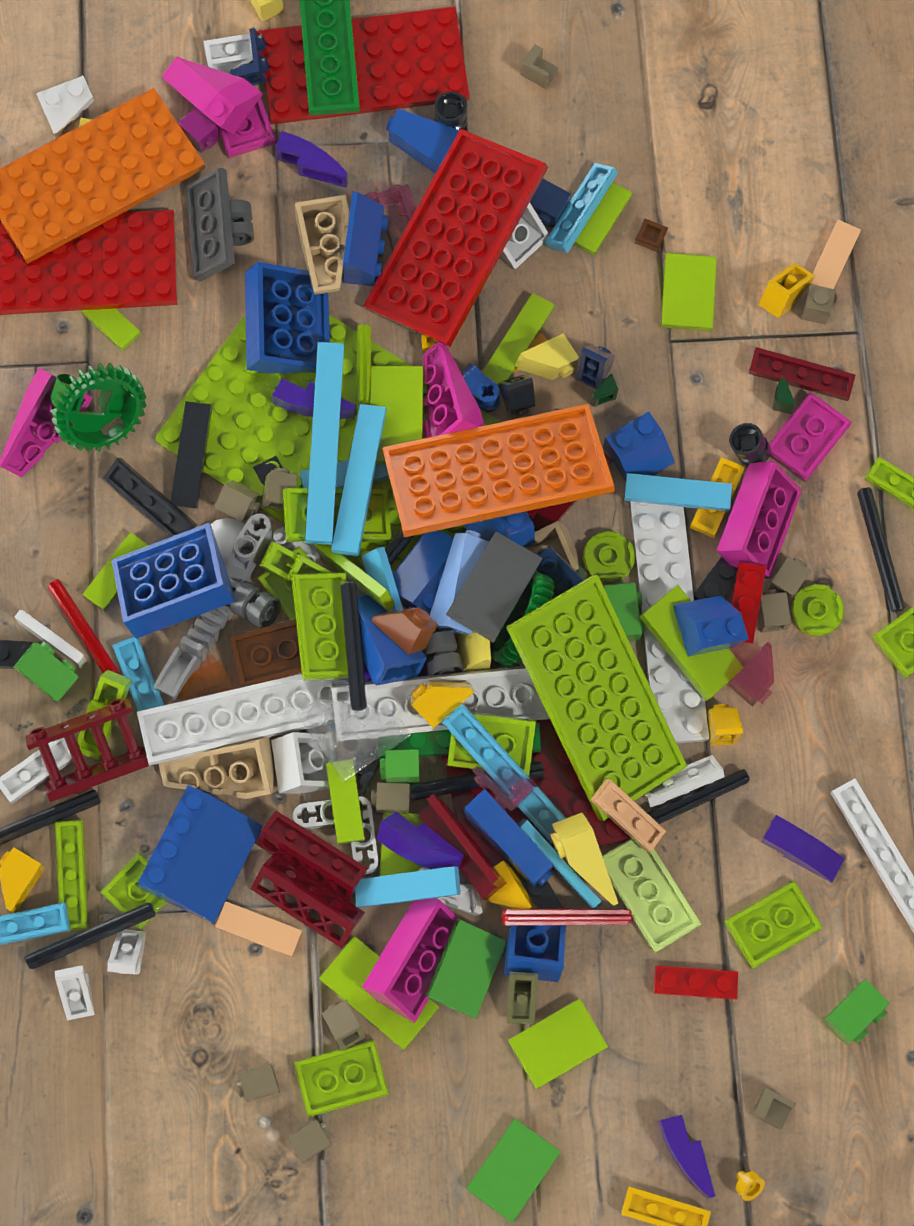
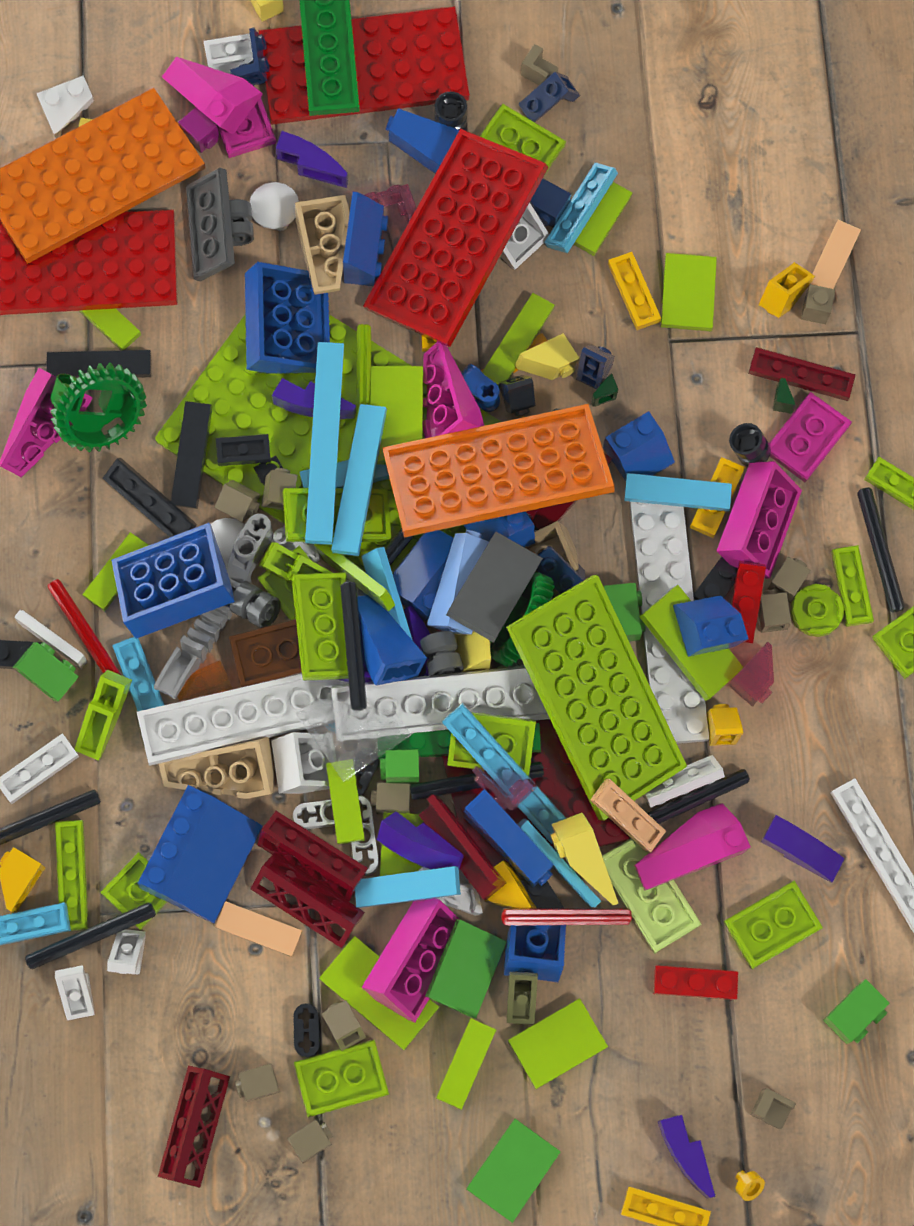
(70, 362): none -> black tile
(86, 775): dark red fence -> none
(188, 1125): none -> dark red fence
(243, 450): none -> black plate
(273, 205): none -> white dish
(299, 1030): none -> black beam
(407, 628): dark orange slope -> none
(439, 699): yellow slope -> none
(466, 1064): none -> lime slope
(523, 136): none -> lime tile
(548, 95): none -> dark blue bracket
(608, 556): lime tile -> none
(634, 291): none -> yellow plate
(651, 235): reddish brown tile -> none
(698, 844): none -> dark pink wedge
(852, 585): none -> lime tile

